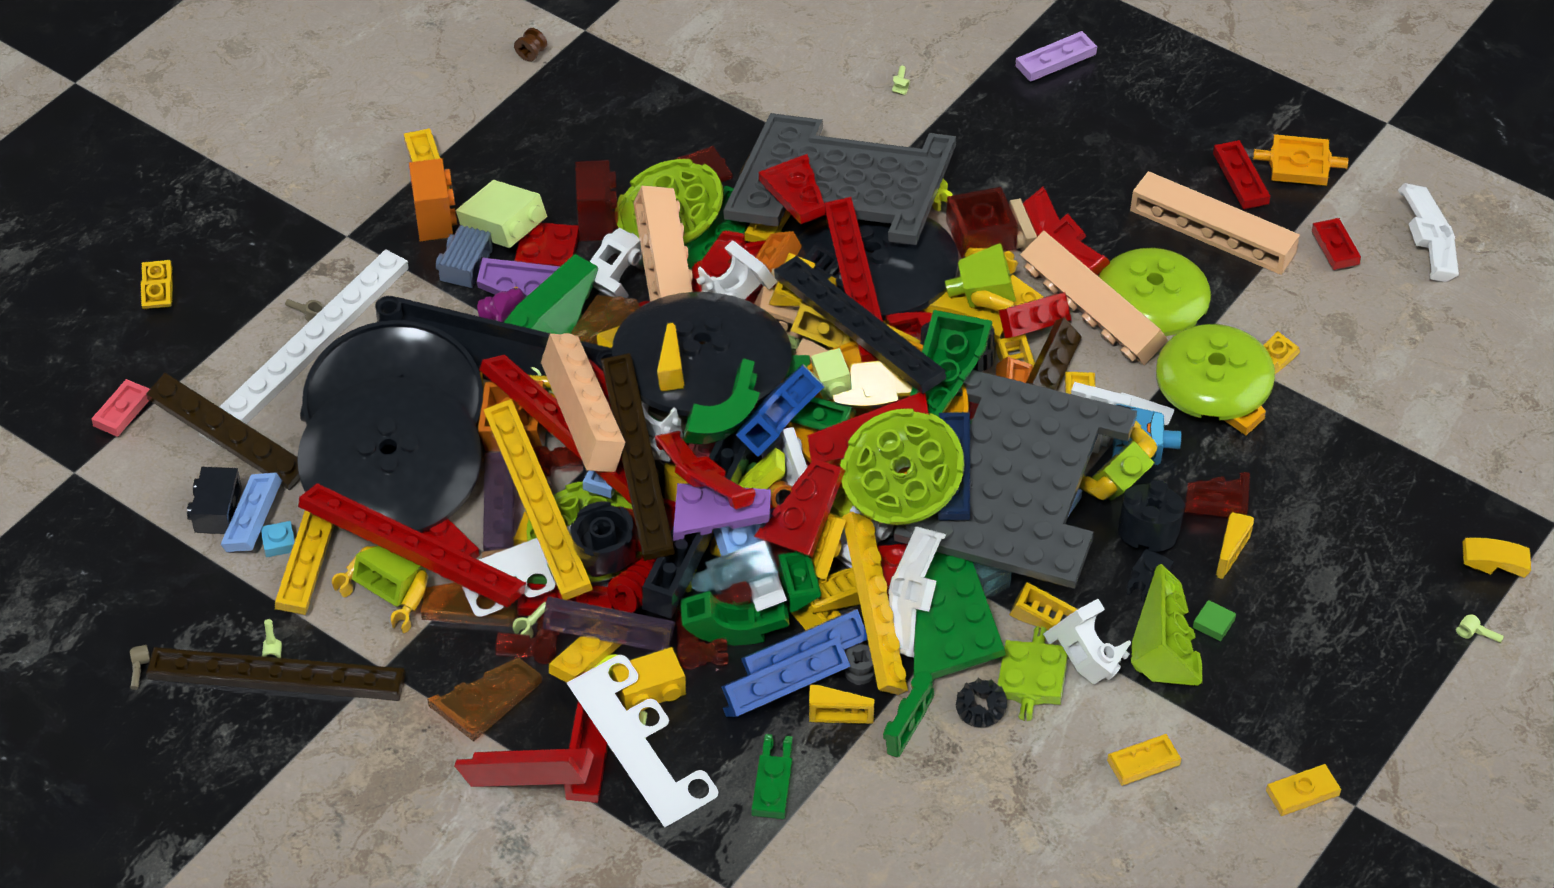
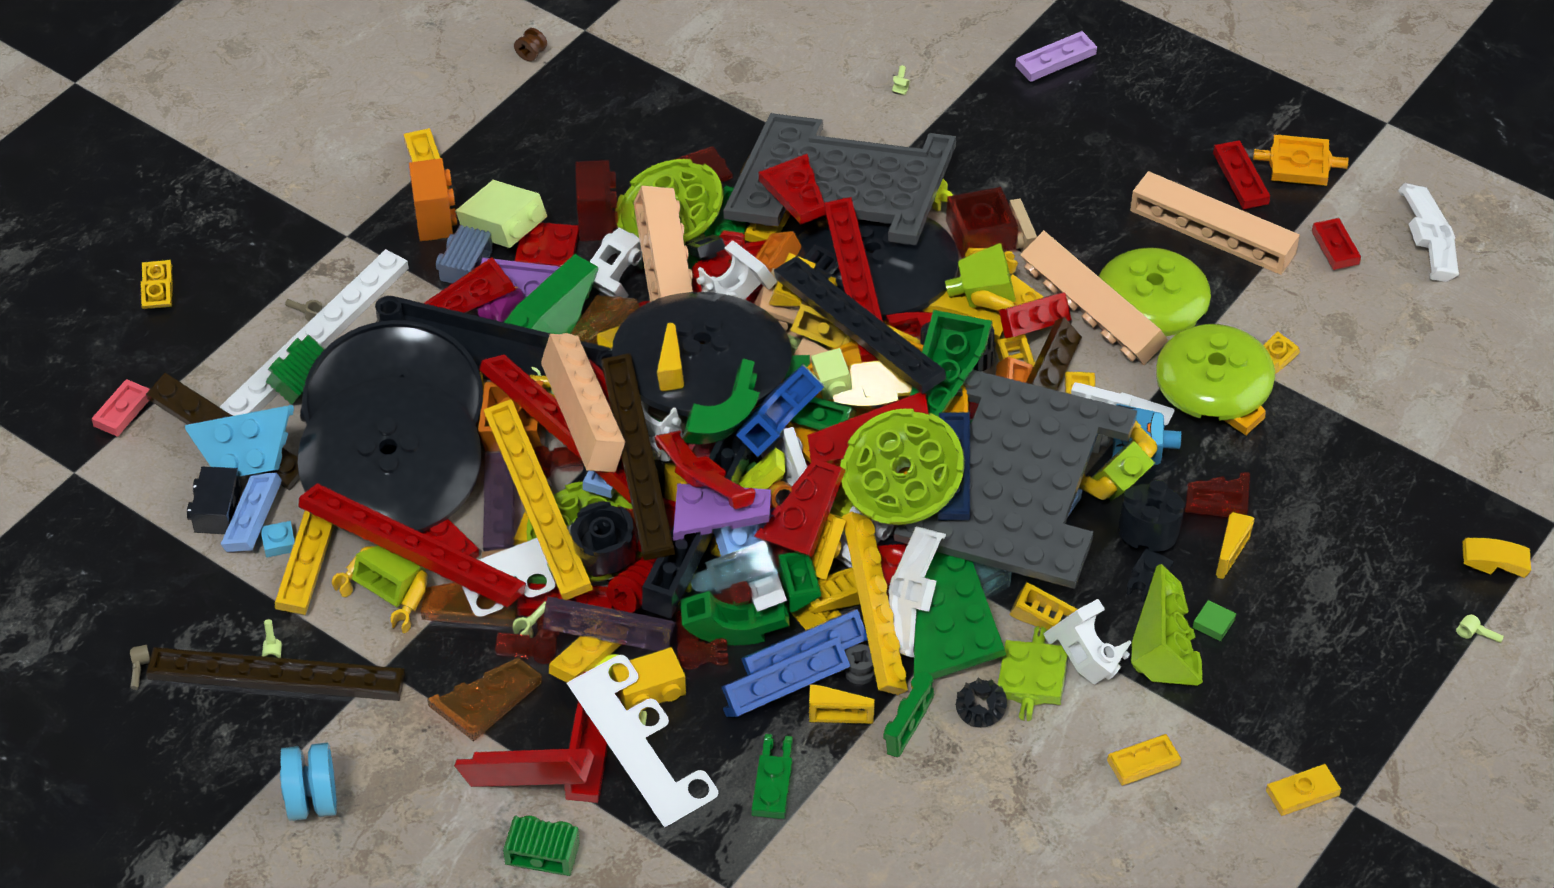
(244, 441): none -> medium azure wing
(291, 373): none -> green brick
(303, 781): none -> medium azure wheel
(474, 288): none -> red wing
(541, 845): none -> green brick
(705, 247): none -> black plate
(1063, 230): red plate -> none

